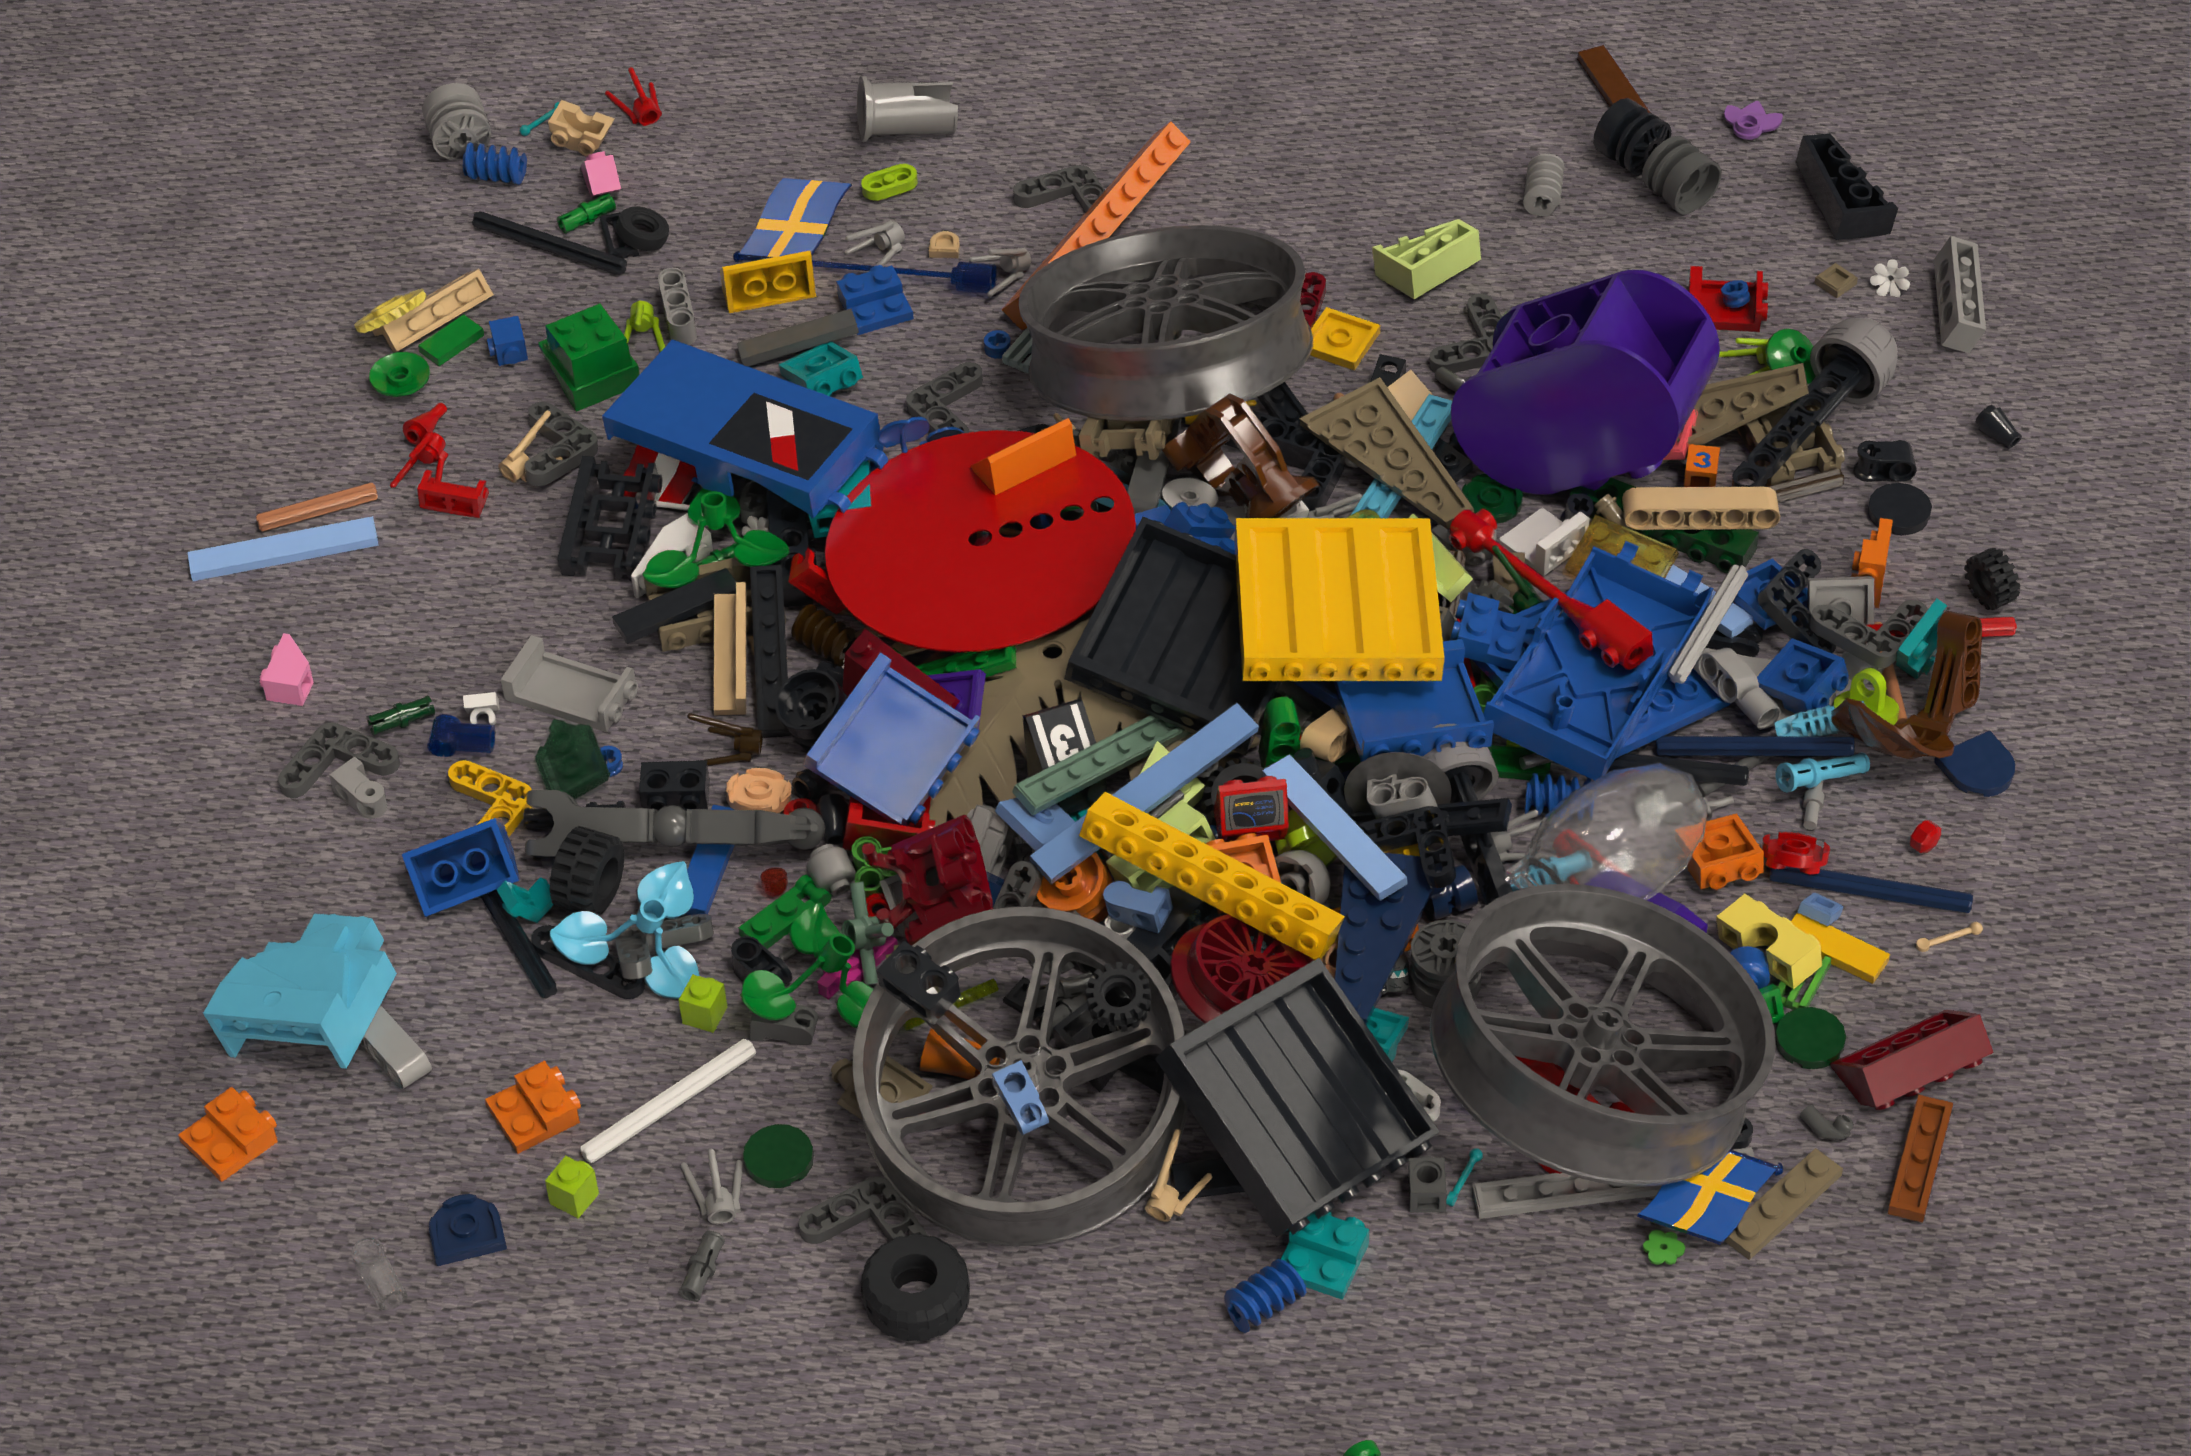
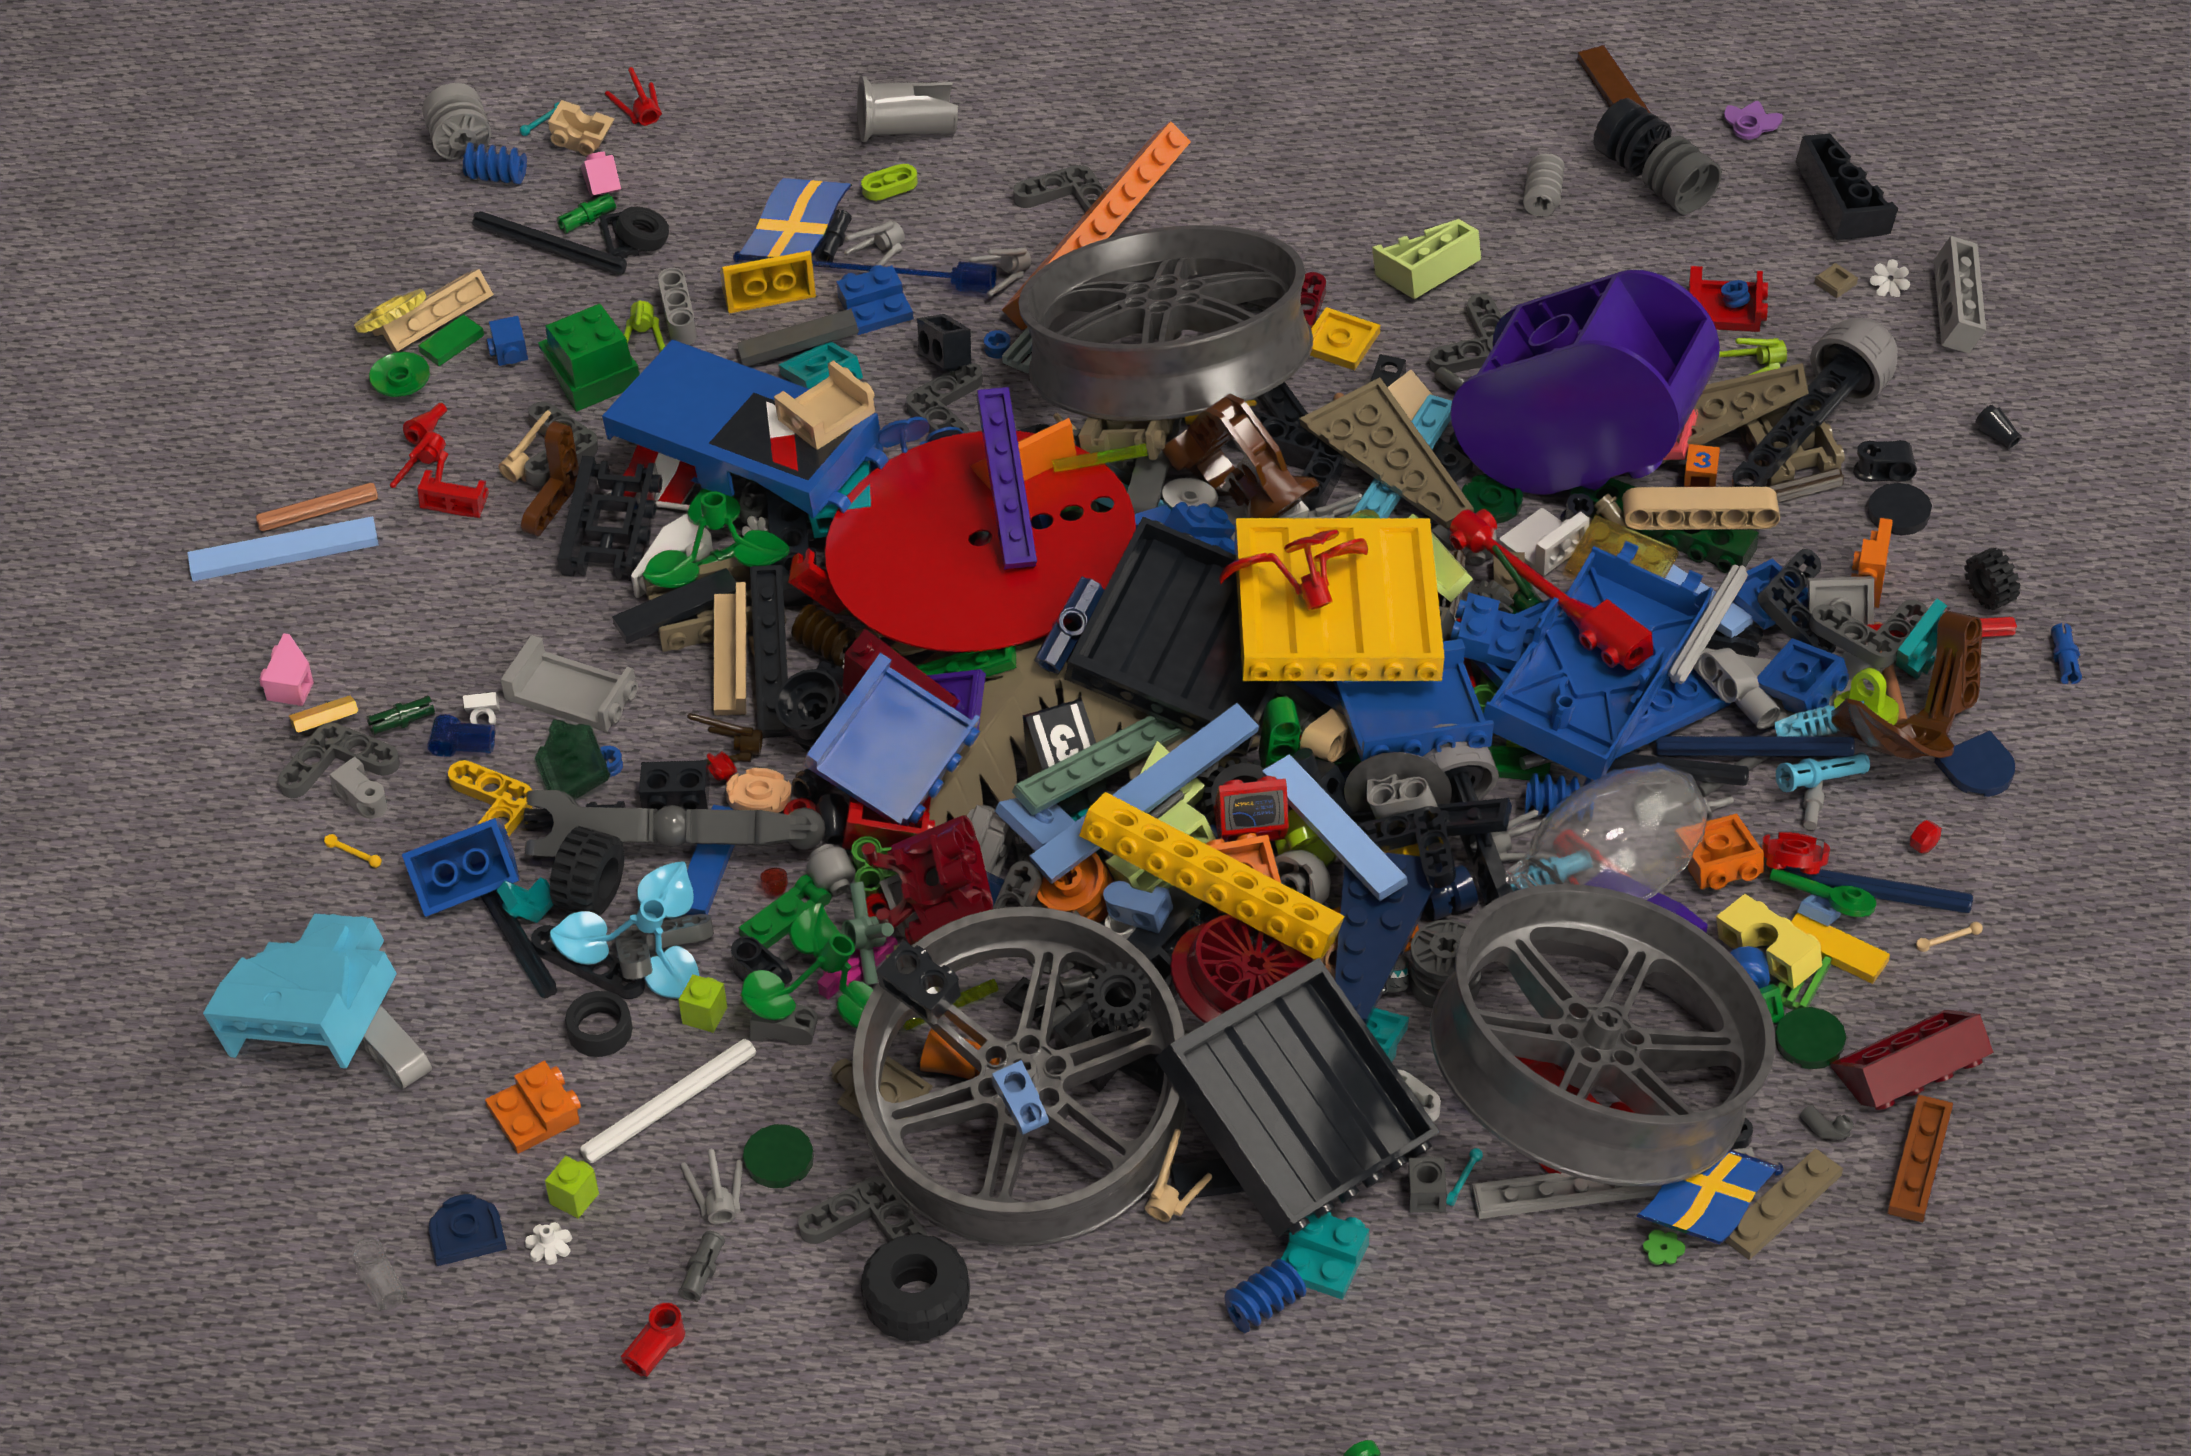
(230, 1133): orange plate -> none
(323, 714): none -> yellow tile
(332, 841): none -> yellow hinge
(548, 1242): none -> white plant
(560, 486): none -> reddish brown beam
(605, 1043): none -> black tyre
(653, 1340): none -> red piece
(721, 766): none -> red plate
(827, 407): none -> tan panel
(834, 236): none -> black pin
(944, 245): tan tile -> none
(944, 341): none -> black brick
(1006, 478): none -> dark purple plate
(1061, 641): none -> dark blue piece
(1100, 457): none -> clear neon green bar
(1313, 586): none -> red plant
(1789, 348): green dish -> none
(1844, 899): none -> green piece
(2066, 653): none -> blue pin

